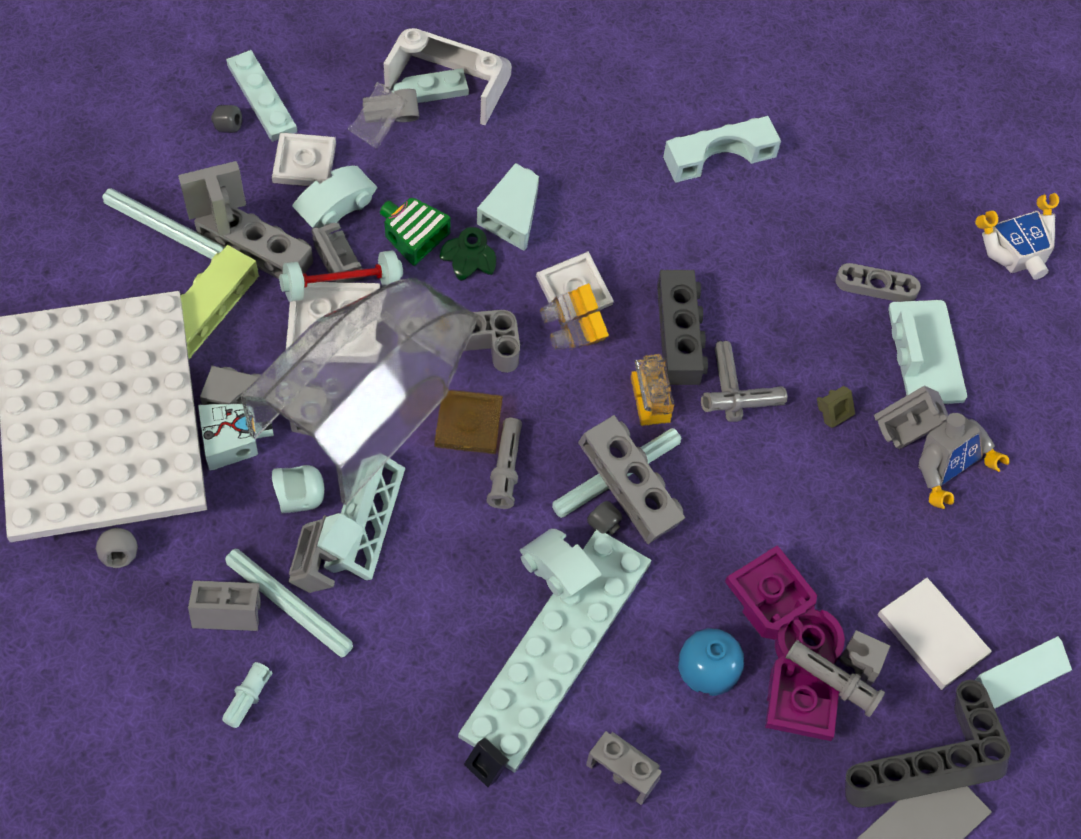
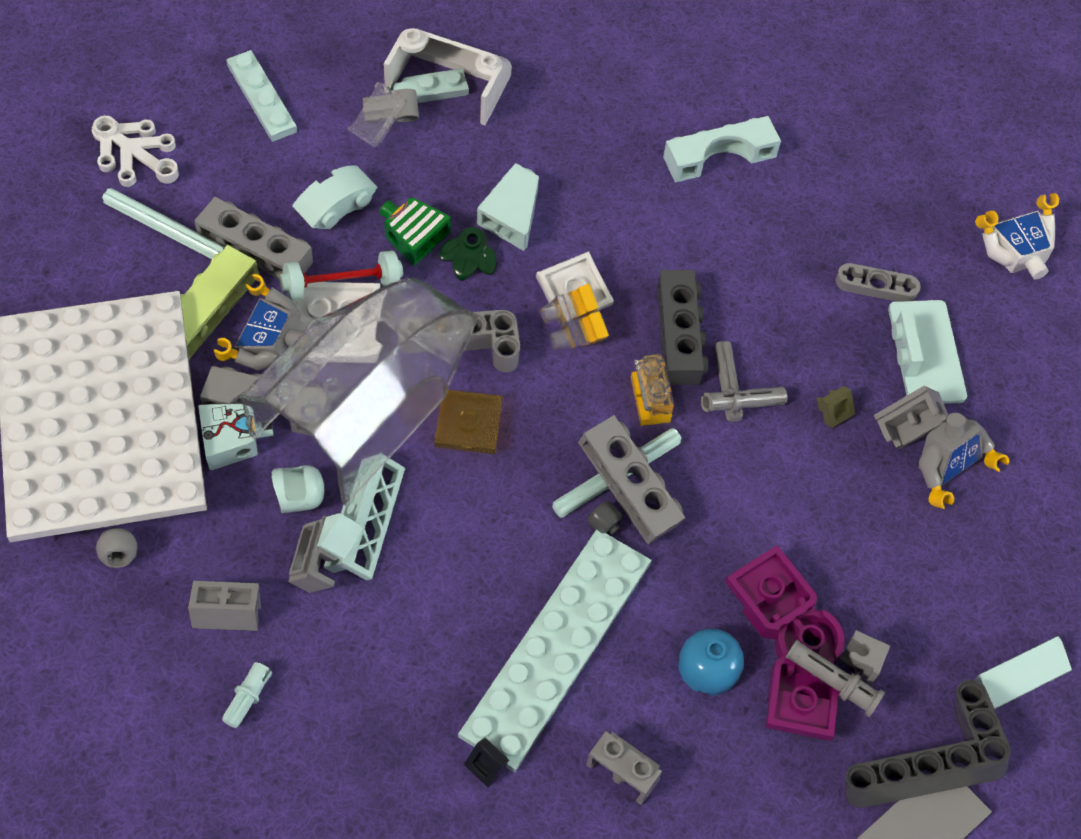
(133, 148): none -> white plant
(213, 192): light grey bracket -> none
(227, 118): dark grey piece -> none
(268, 332): none -> torso
(289, 603): light aqua axle -> none
(303, 159): white plate -> none
(335, 251): light grey hinge -> none
(504, 475): light grey pin -> none
(562, 566): light aqua brick -> none
(934, 633): white tile -> none

